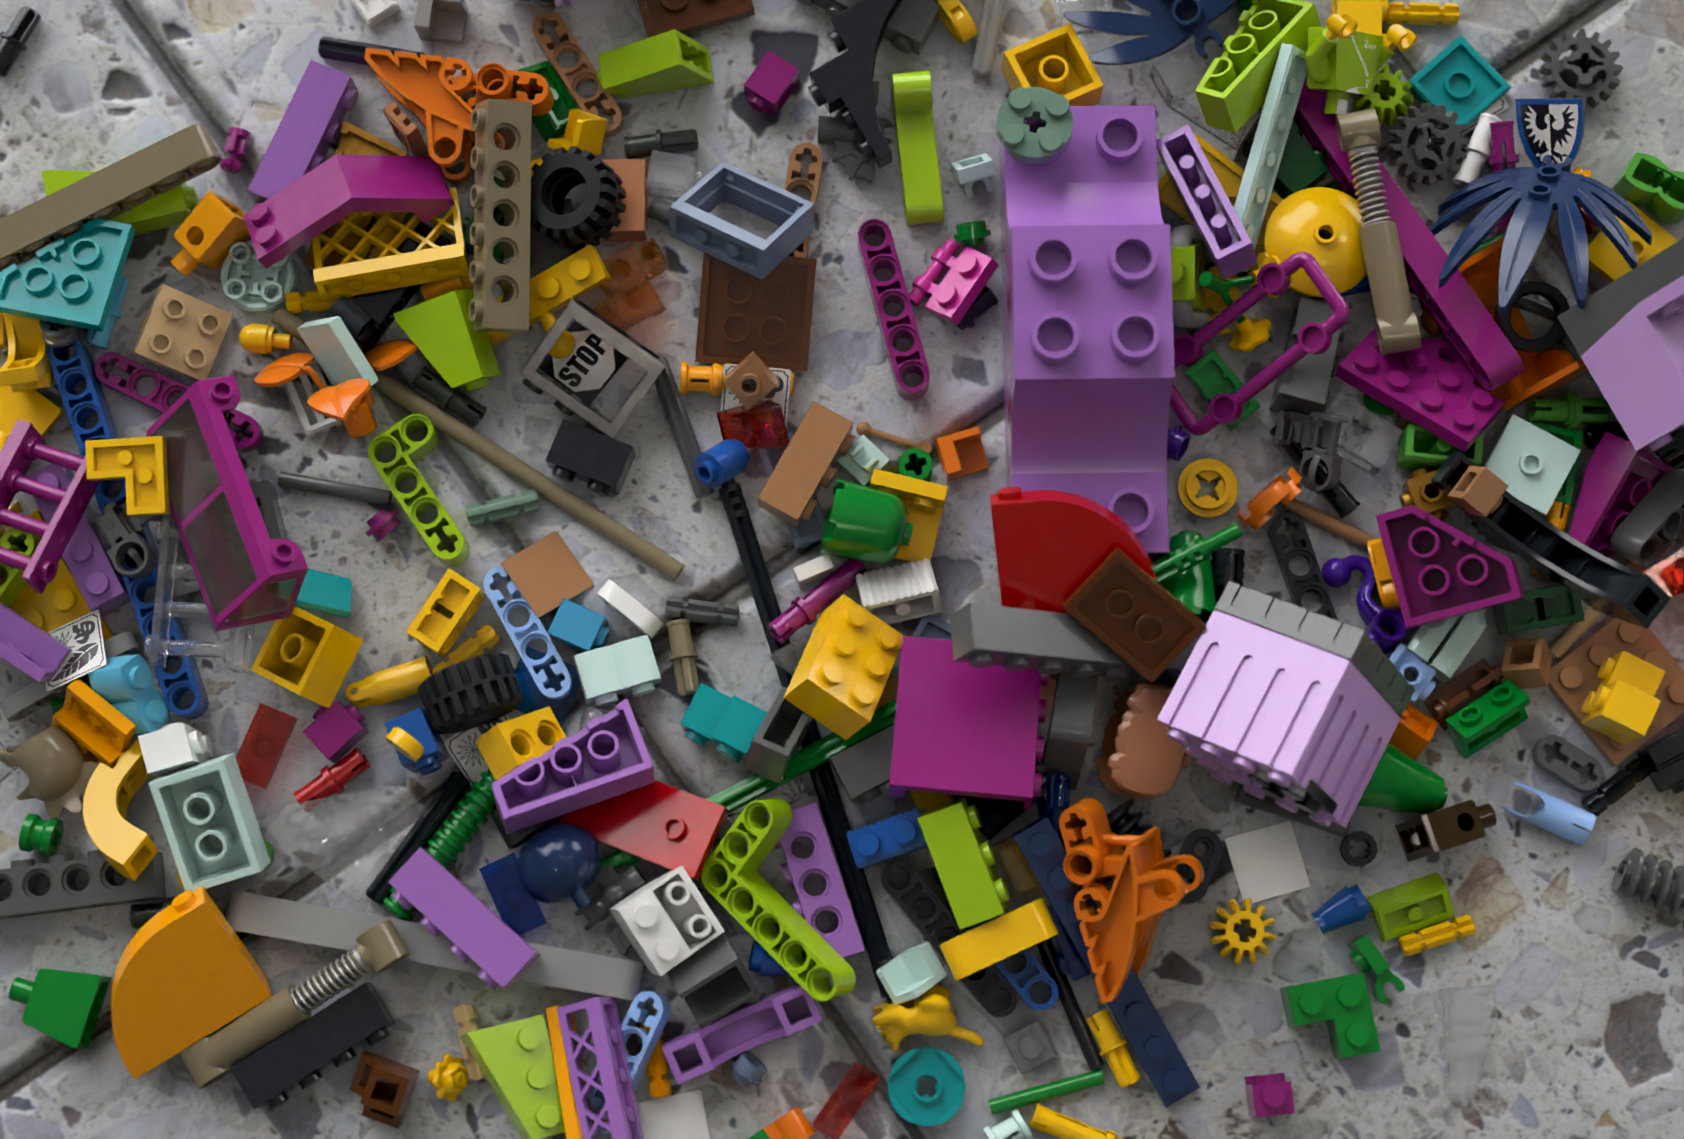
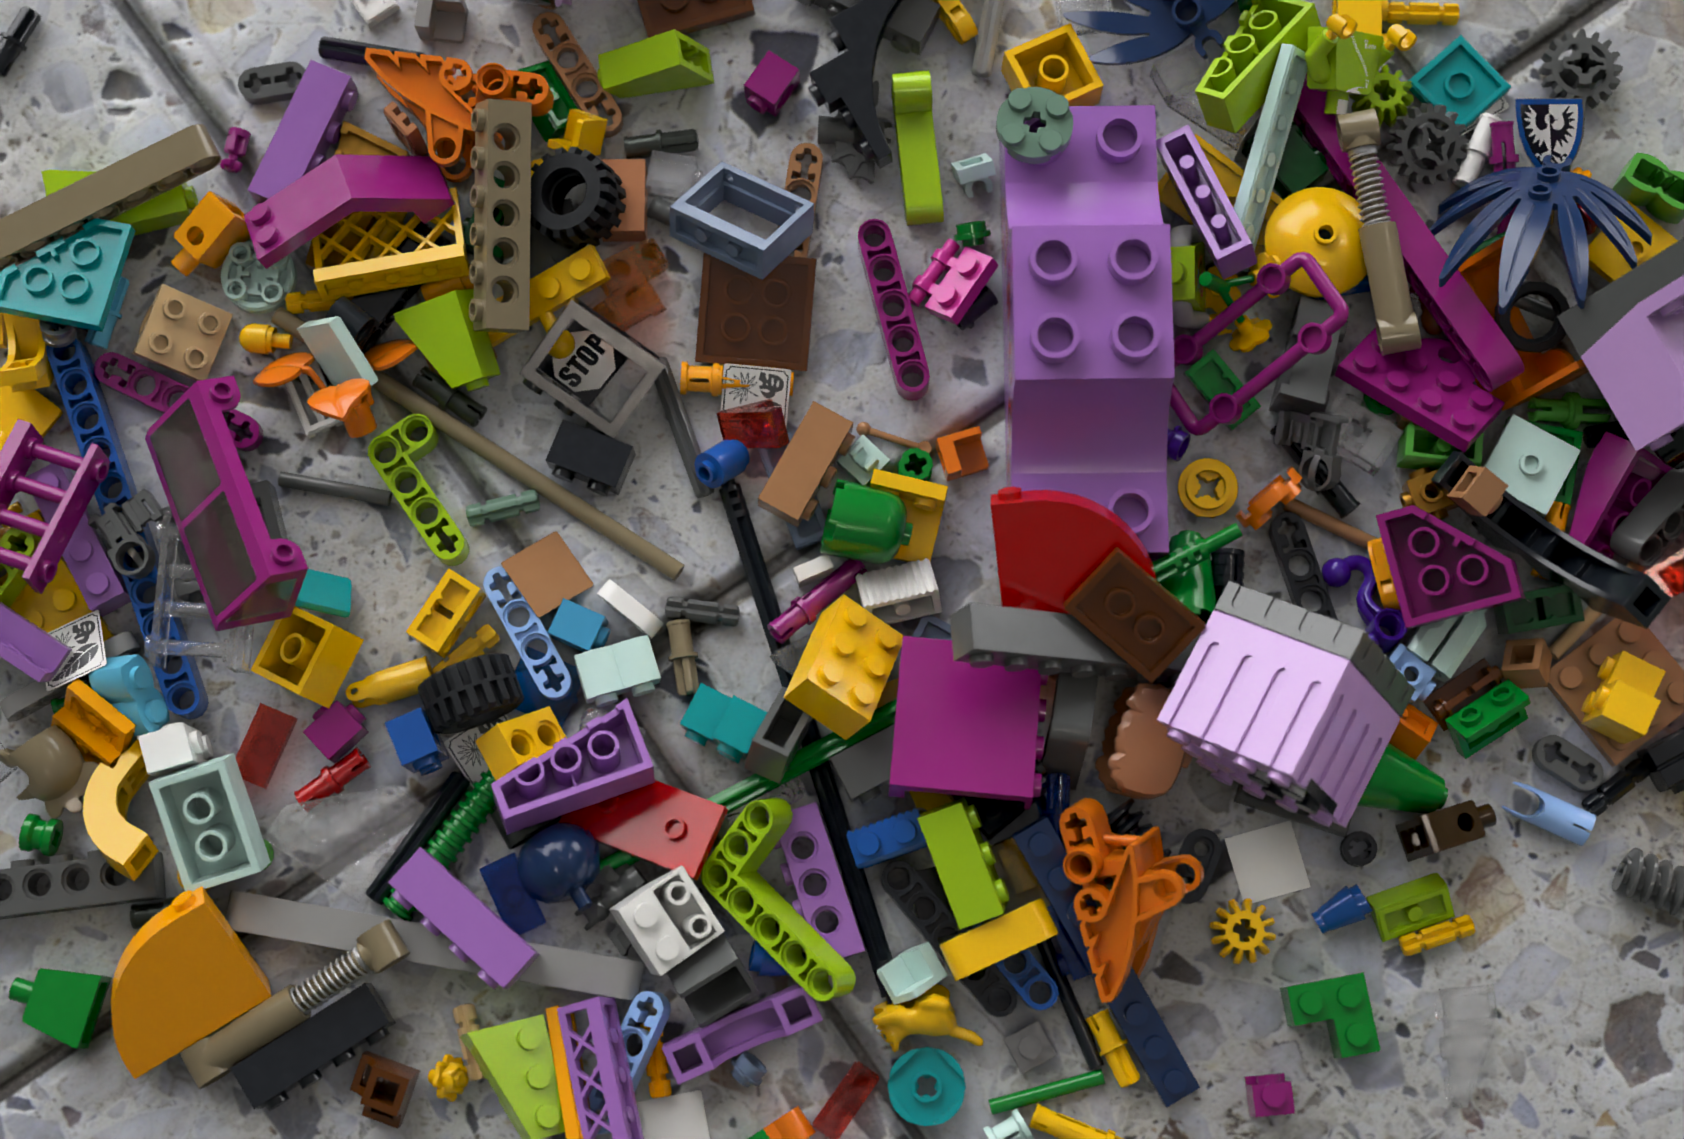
(141, 464): yellow plate -> none
(270, 76): none -> dark grey beam
(382, 524): magenta plate -> none
(405, 744): yellow tile -> none
(751, 368): medium nougat plate -> none
(1370, 960): green plate -> none

